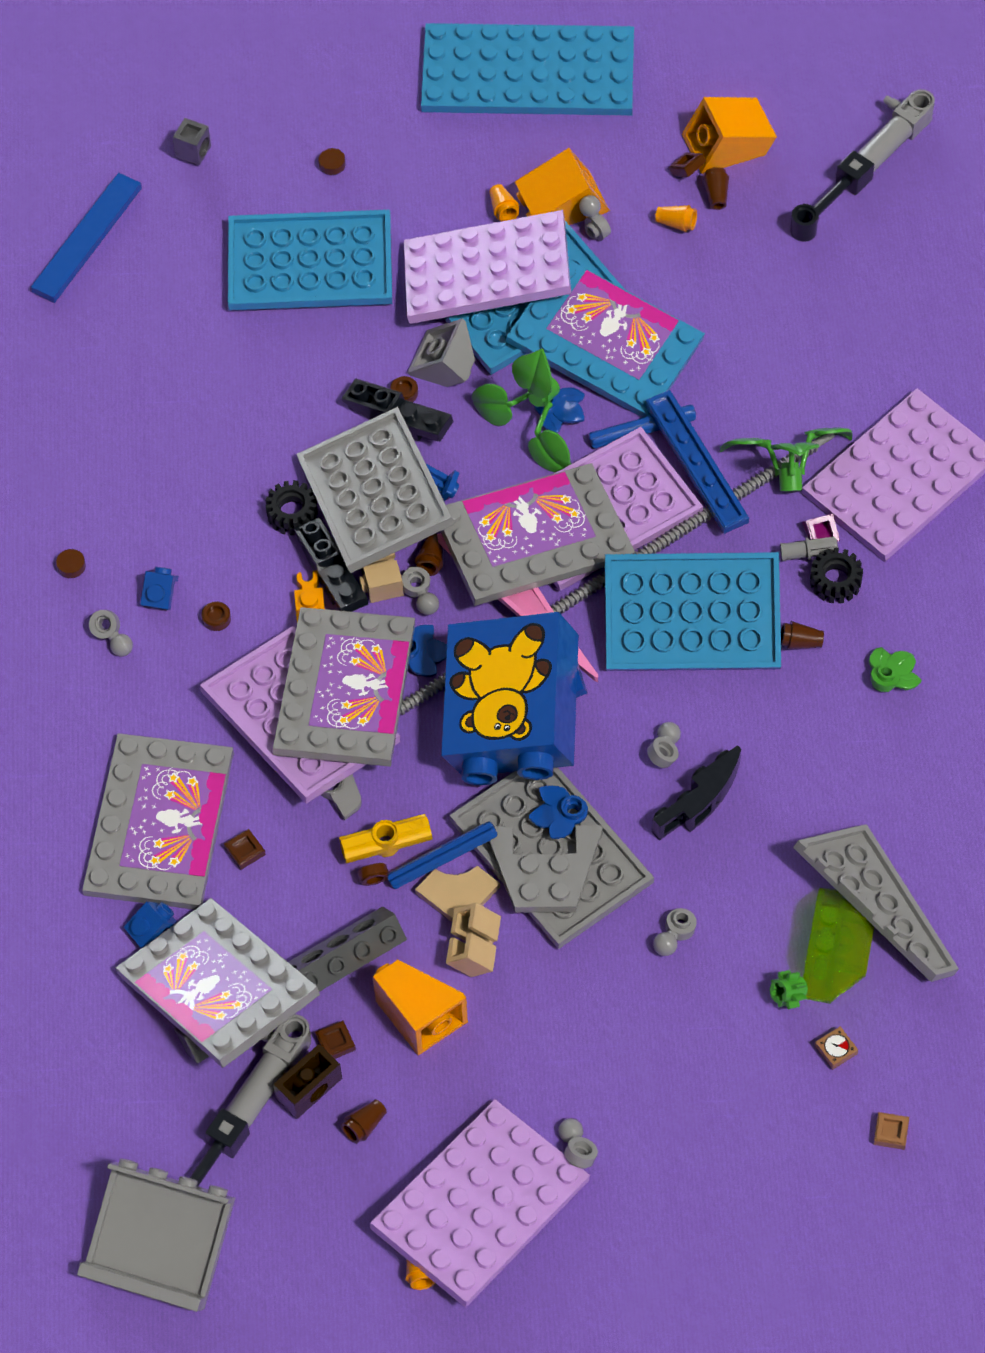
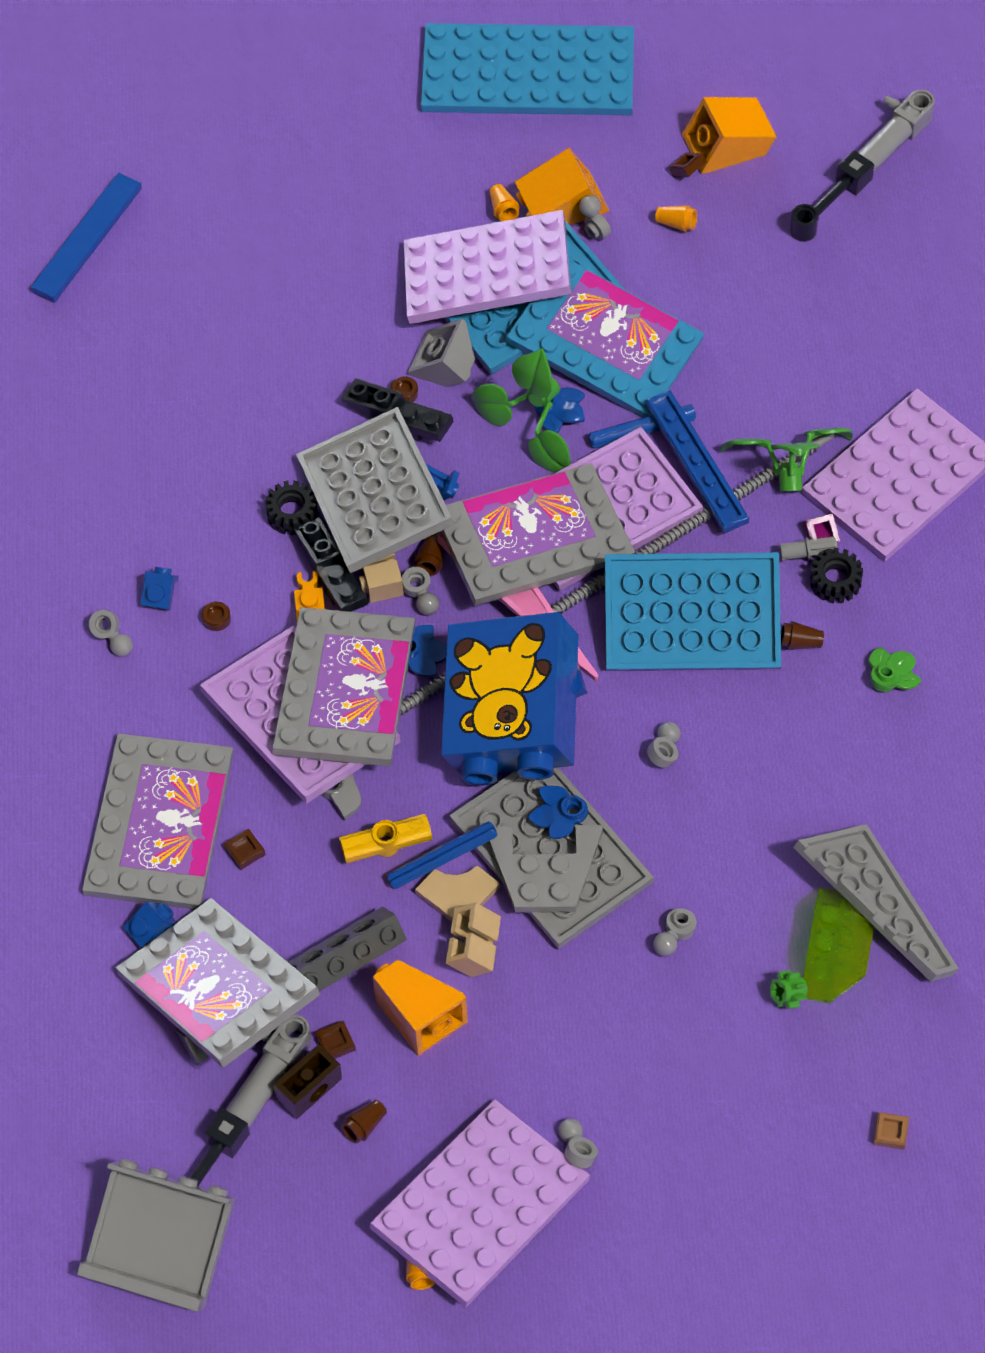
(70, 563): reddish brown tile -> none
(192, 141): flat silver brick -> none
(309, 260): dark azure plate -> none
(332, 161): reddish brown tile -> none
(373, 874): reddish brown tile -> none
(707, 791): black slope -> none
(716, 186): reddish brown cone -> none
(836, 1047): tile -> none

